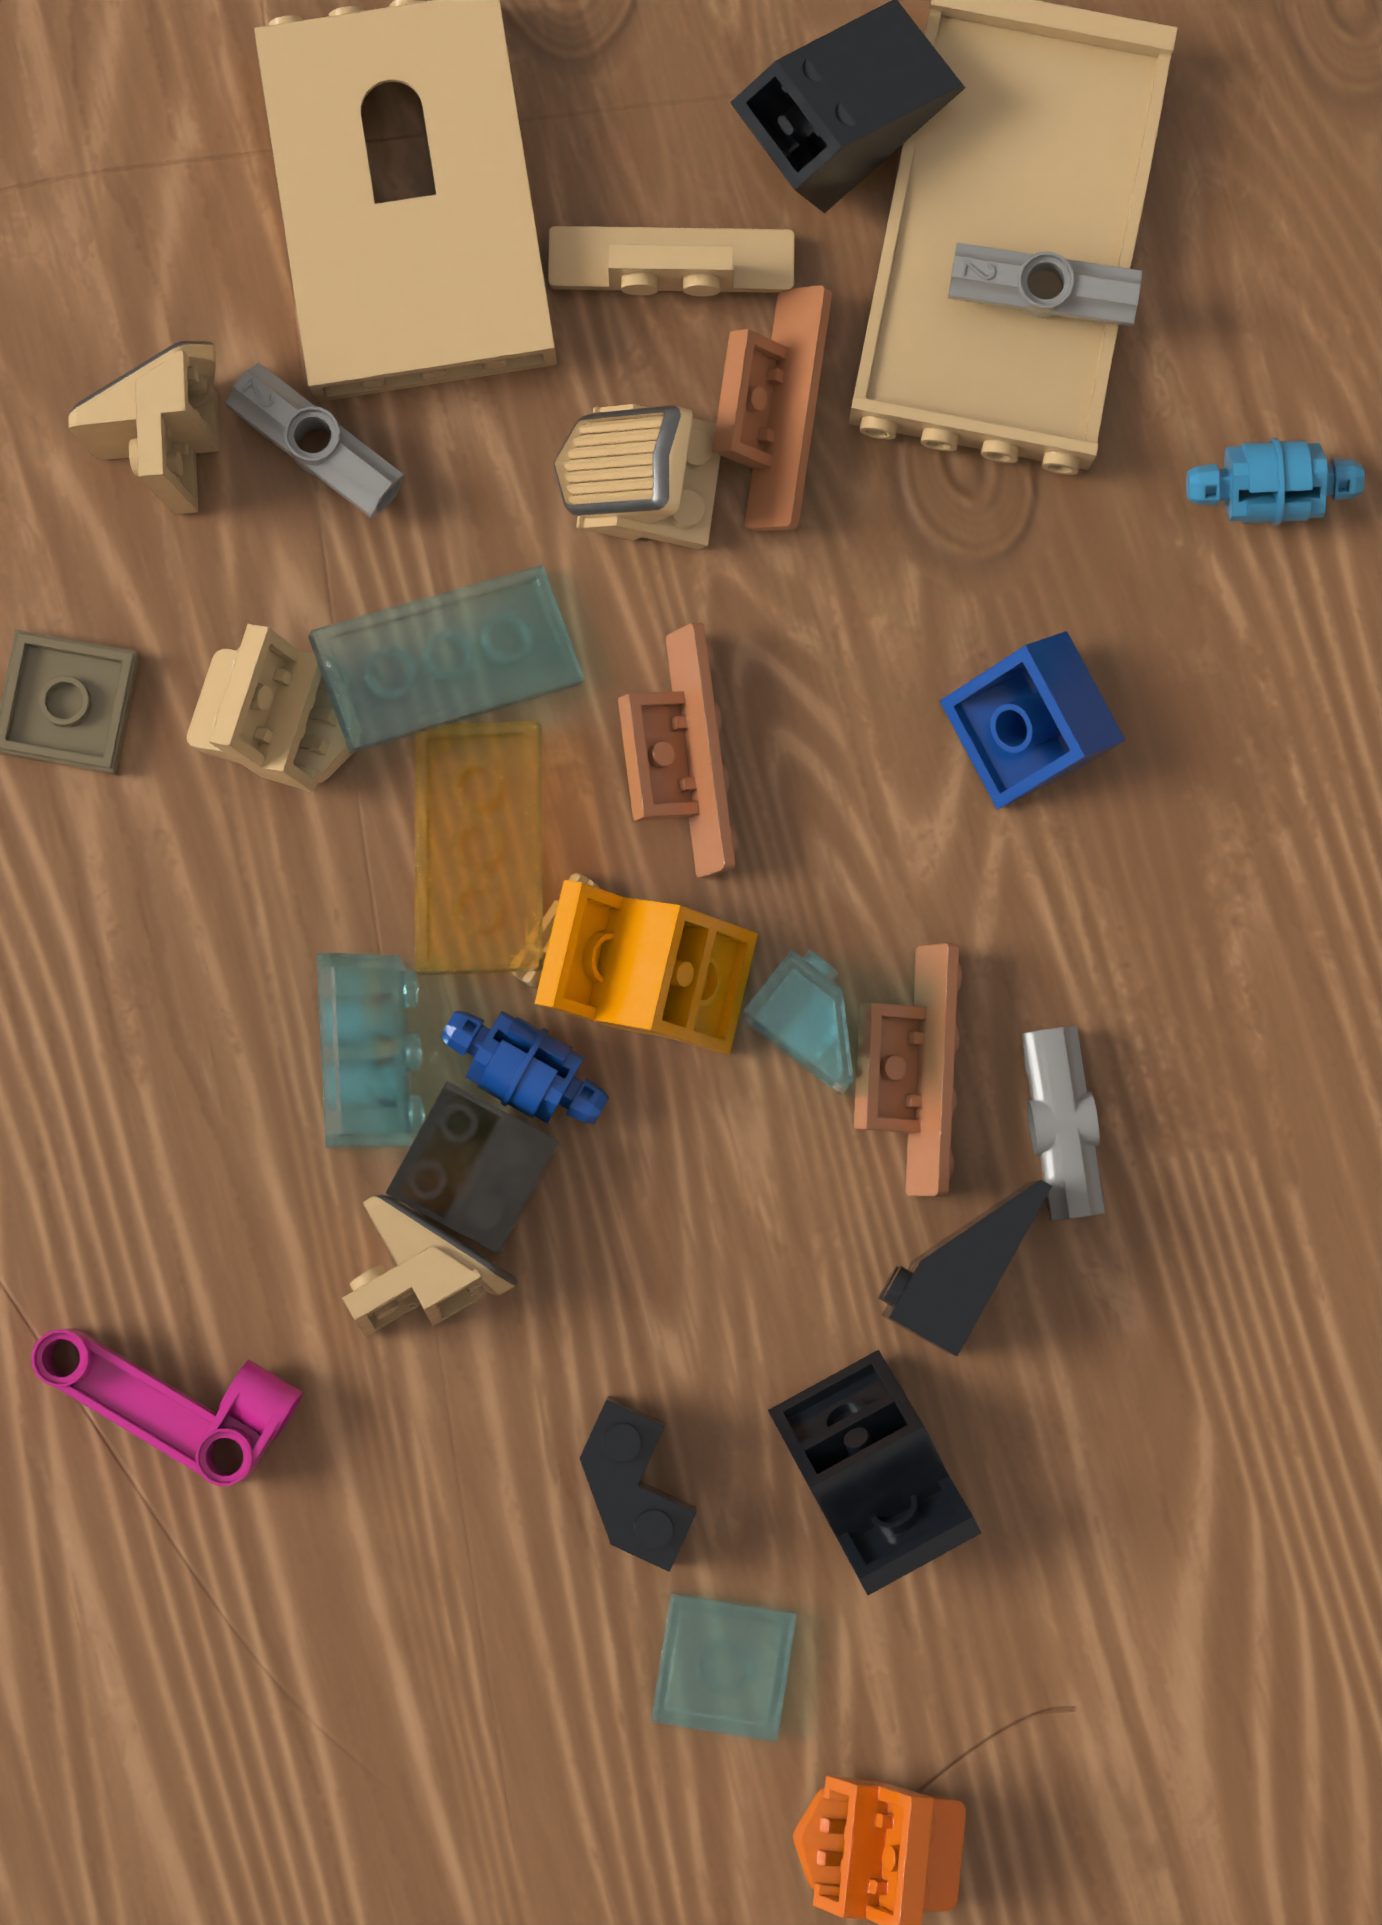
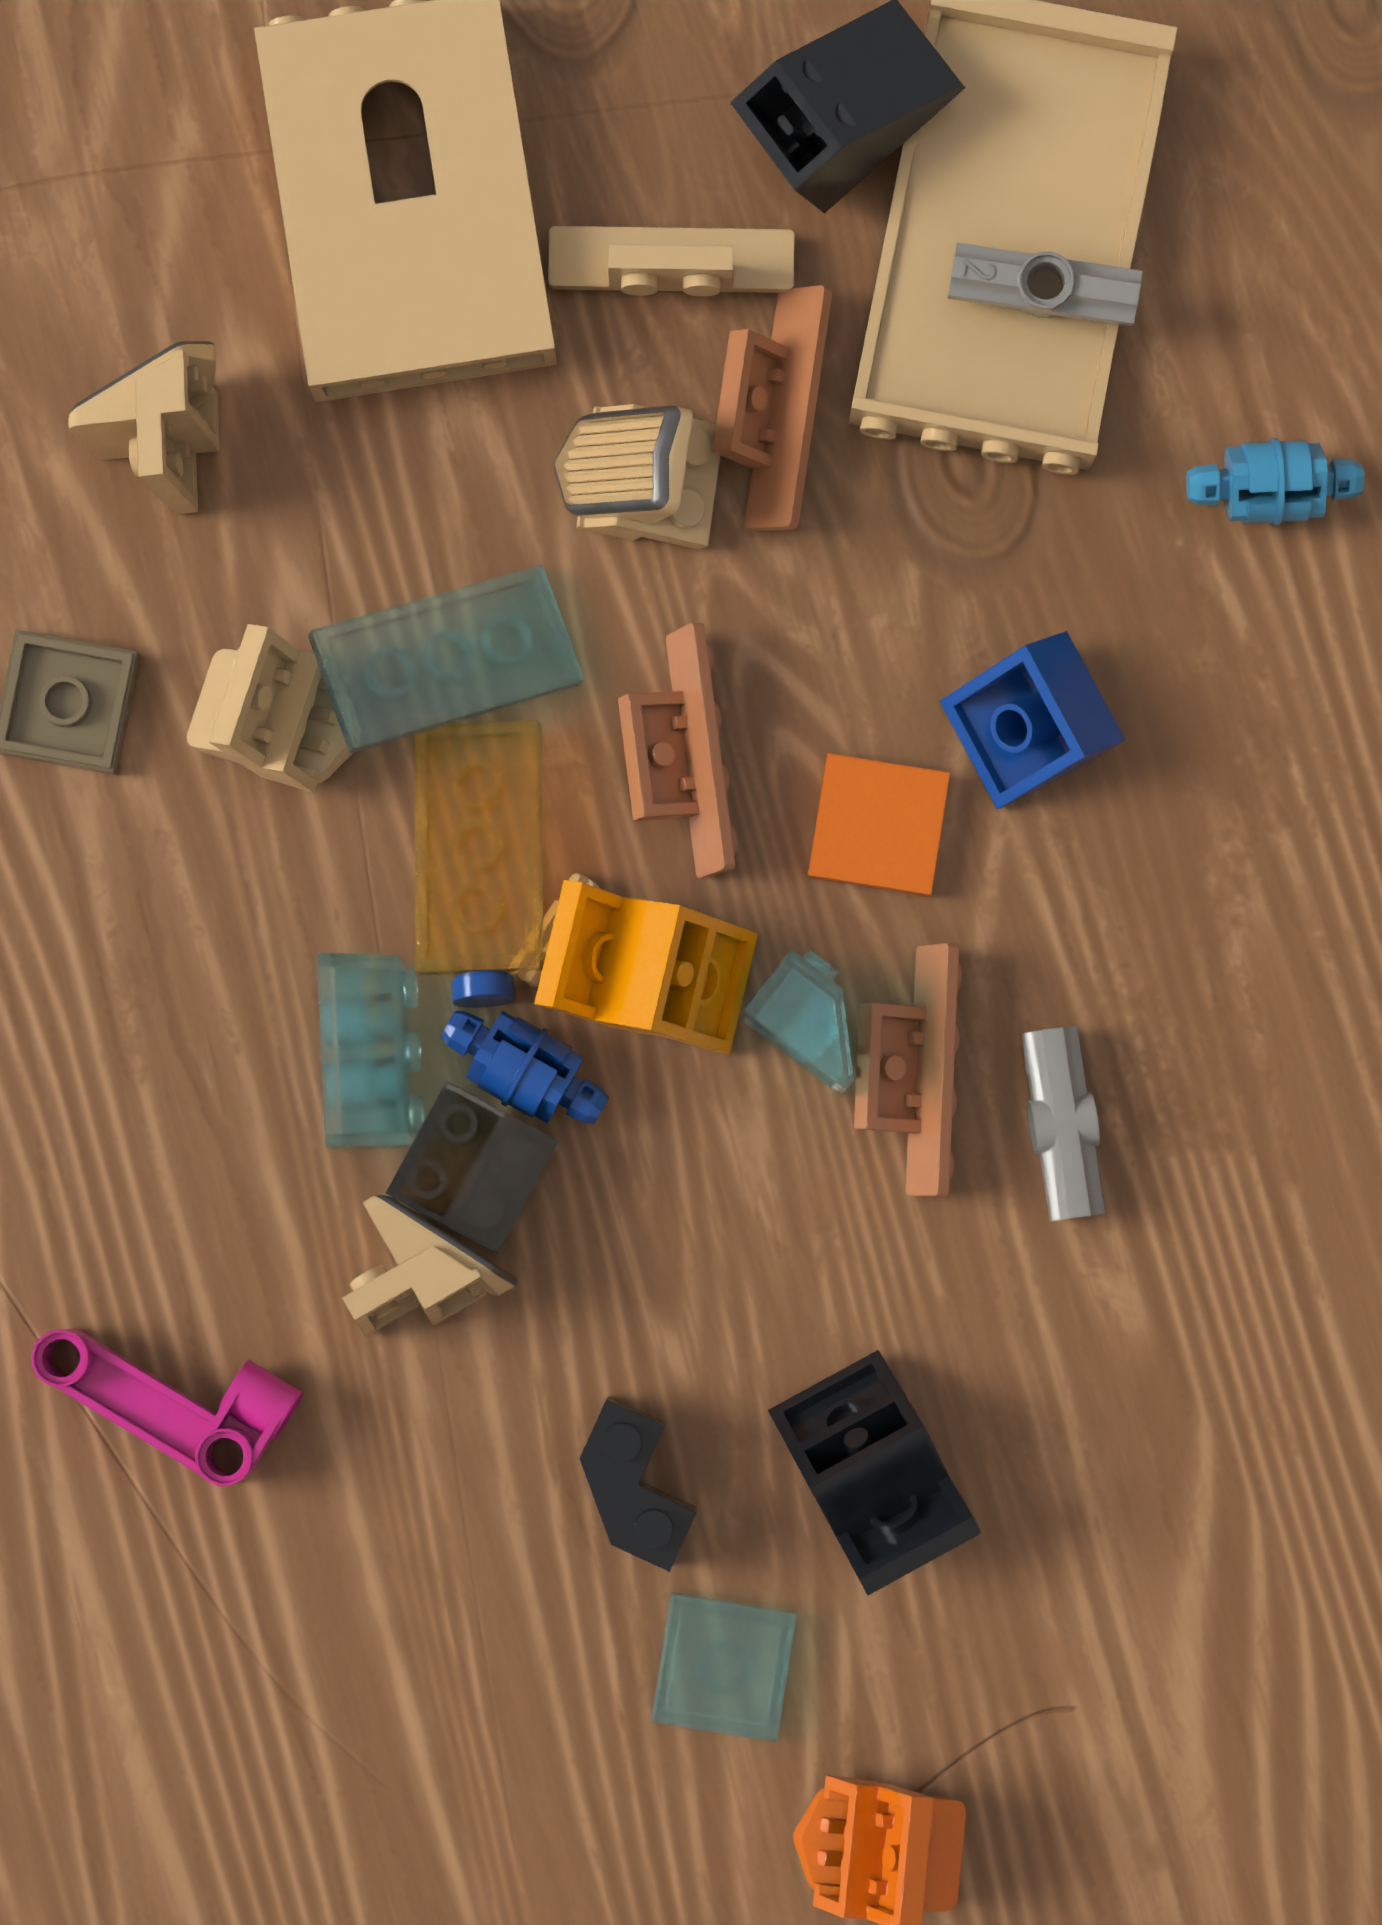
(287, 417): light grey piece -> none
(483, 989): none -> blue tile
(878, 825): none -> orange tile
(955, 1278): black slope -> none

